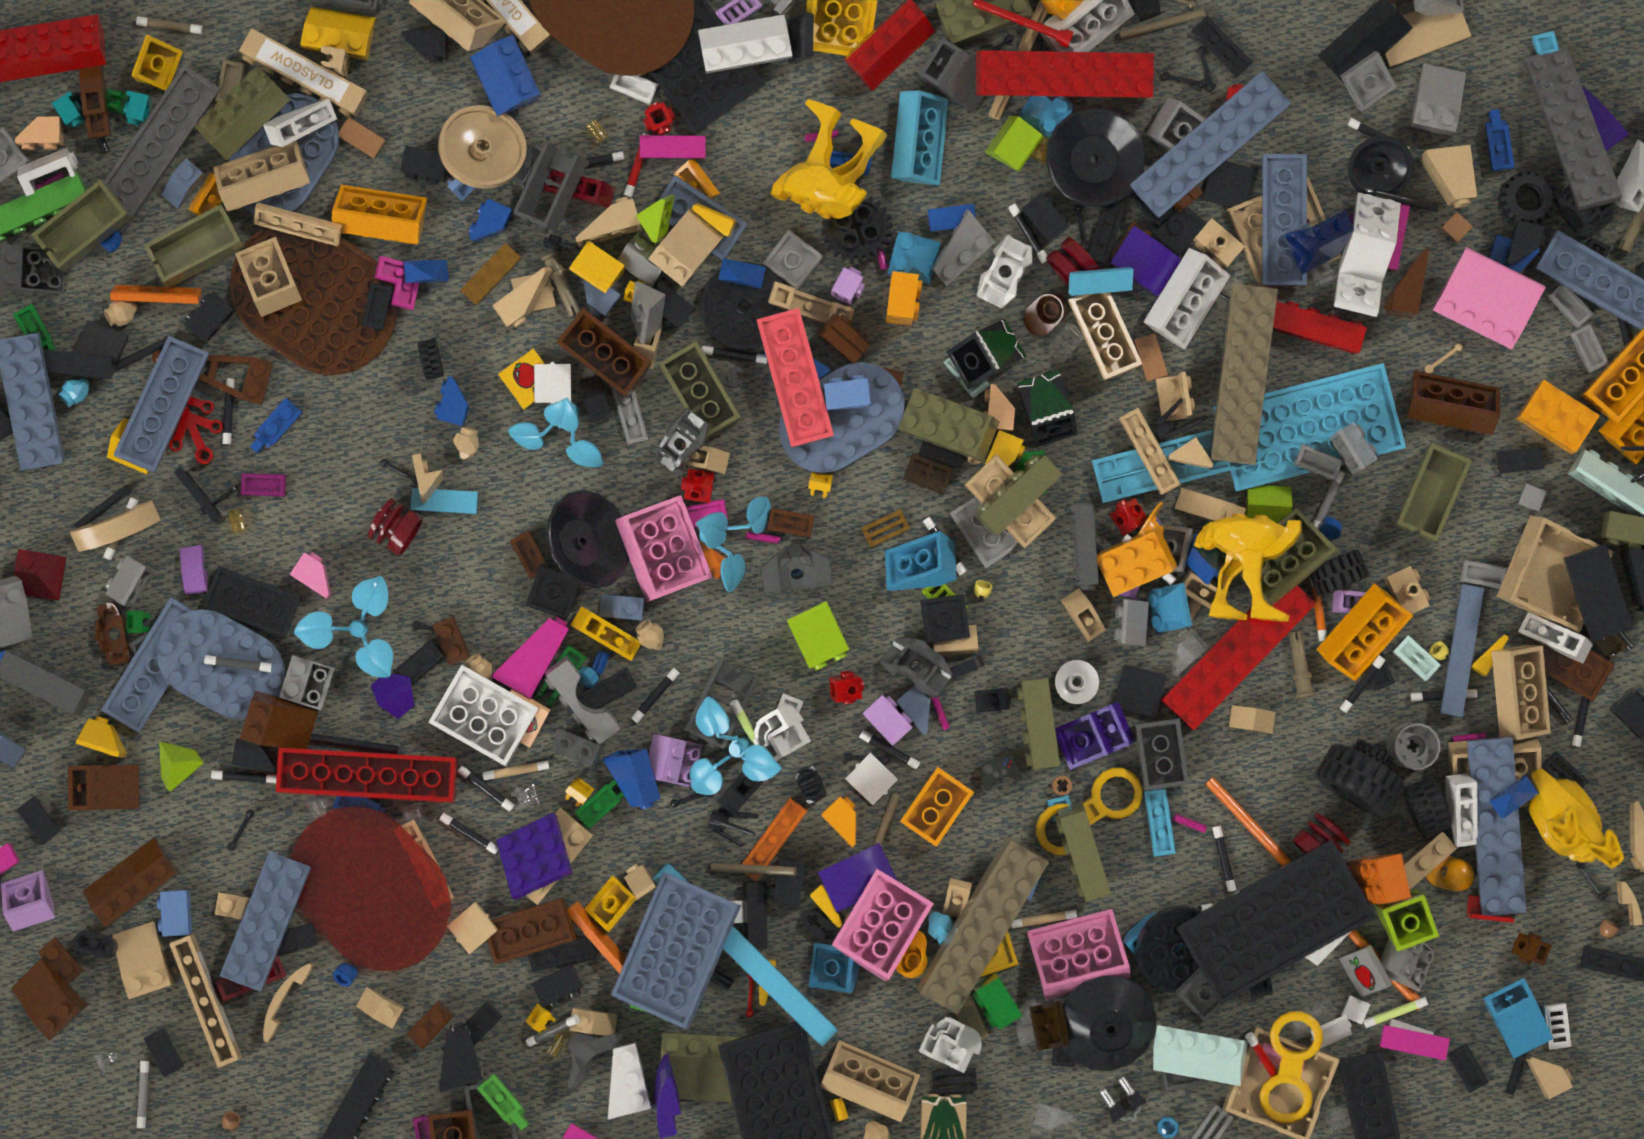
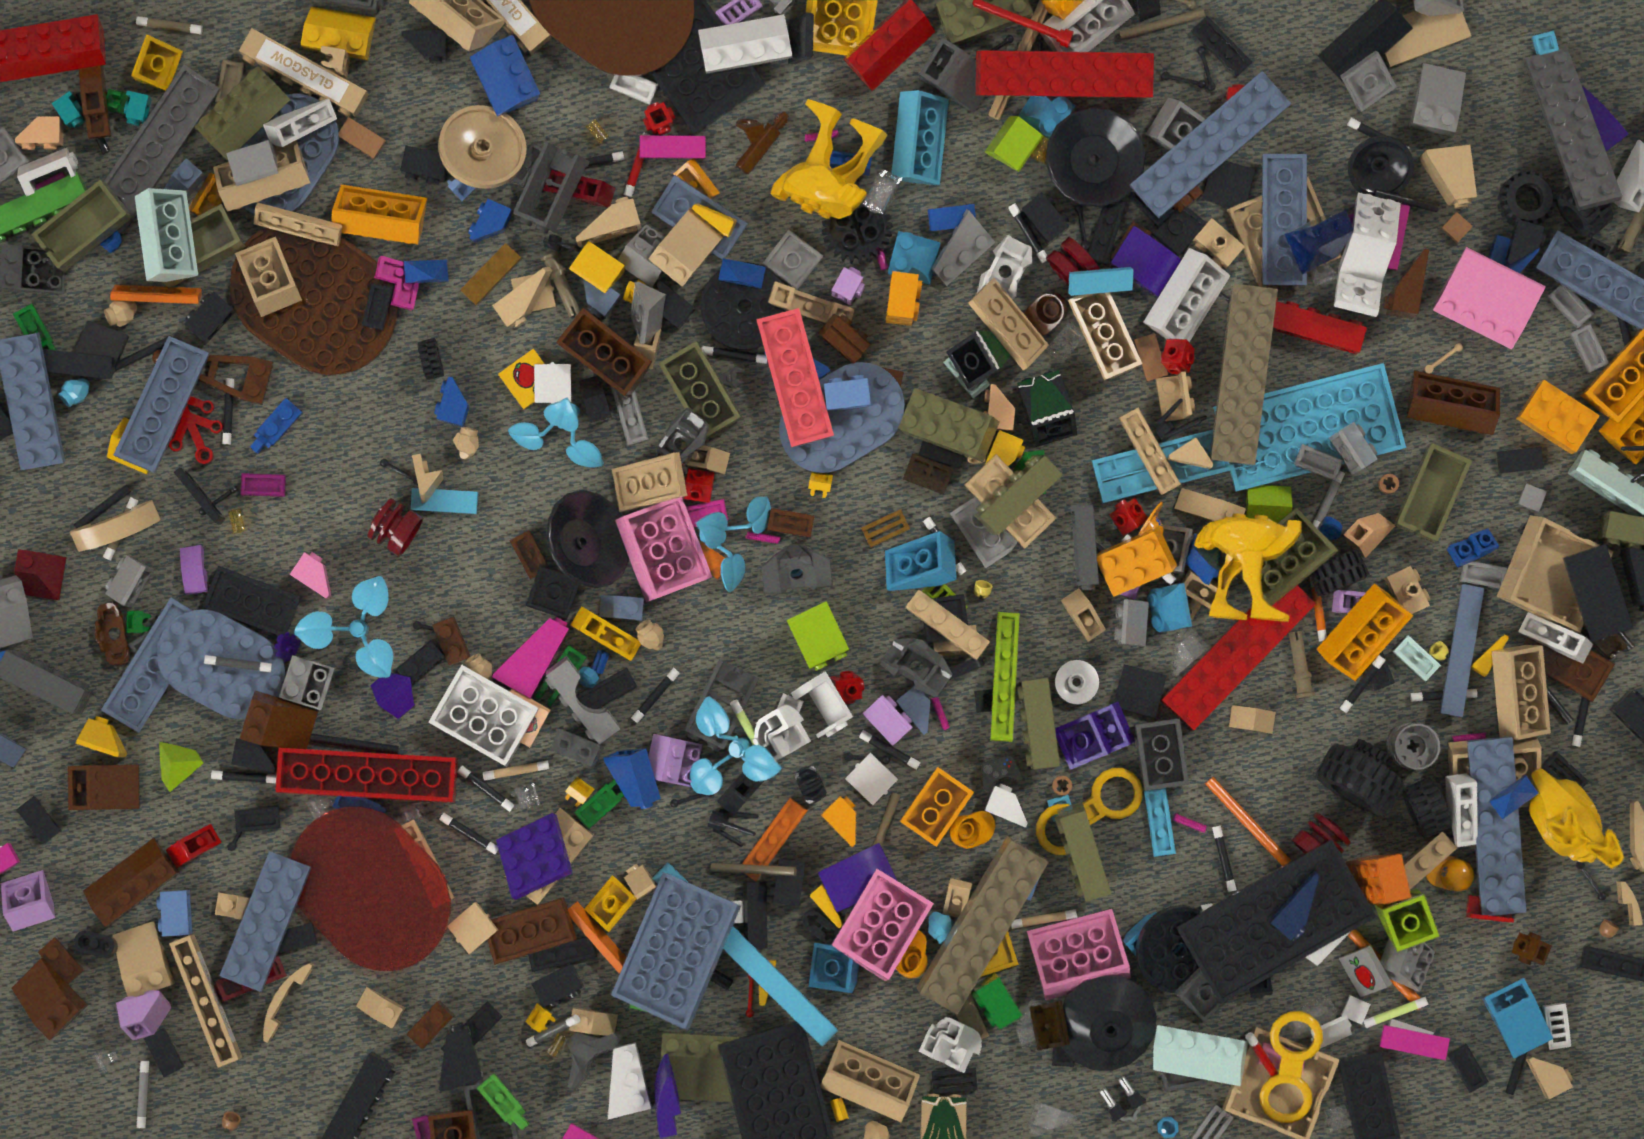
(142, 1014): none -> lavender slope
(166, 235): none -> light aqua slope
(193, 845): none -> red slope
(253, 162): none -> light grey slope
(257, 818): none -> black tile
(286, 646): none -> dark purple piece
(345, 974): blue tile -> none
(649, 482): none -> tan tile
(657, 218): lime slope -> none
(760, 139): none -> reddish brown piece
(827, 701): none -> white panel
(882, 192): none -> clear slope
(947, 624): none -> tan plate
(972, 829): none -> light orange cap
(1005, 676): none -> lime tile
(1005, 805): none -> white slope
(1008, 324): none -> tan tile
(1177, 356): none -> red brick
(1295, 911): none -> dark blue slope
(1368, 533): none -> light nougat slope
(1382, 487): none -> medium nougat bush
(1473, 548): none -> blue slope
(1498, 142): blue hinge -> none

